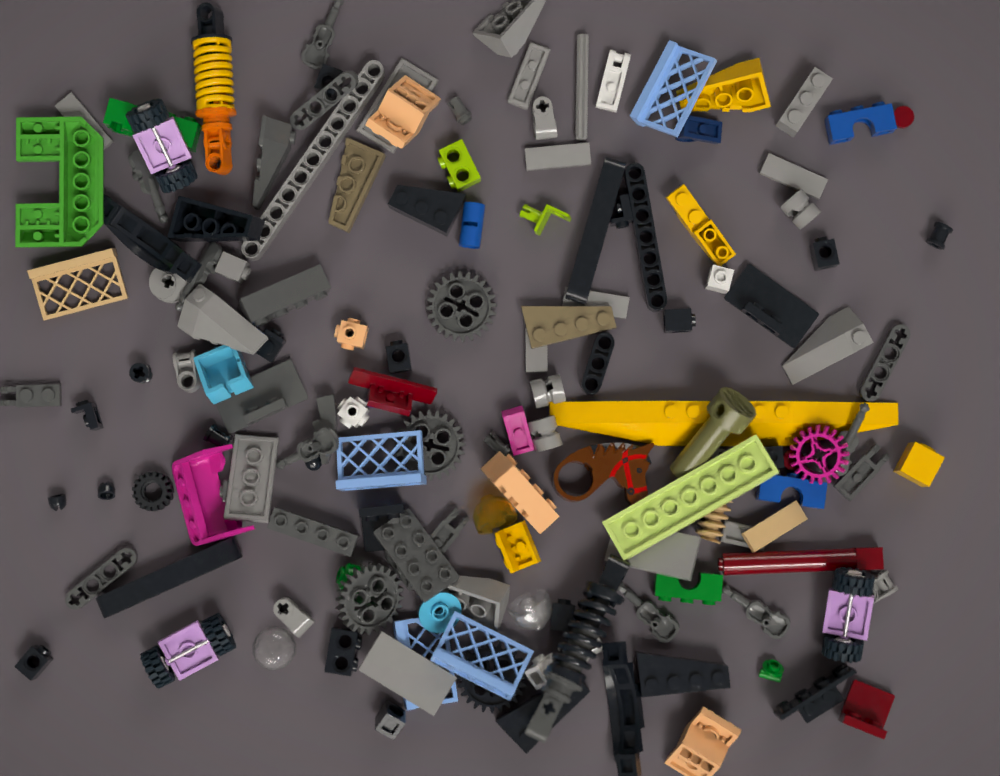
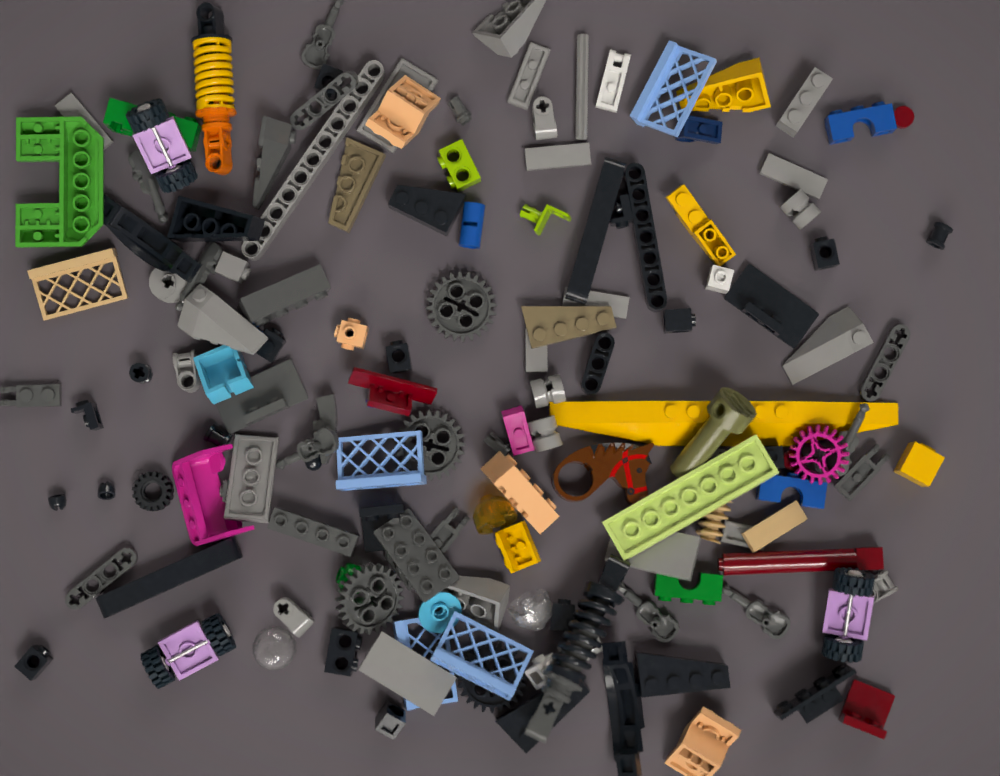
(361, 412): white brick -> none
(771, 670): green plate -> none

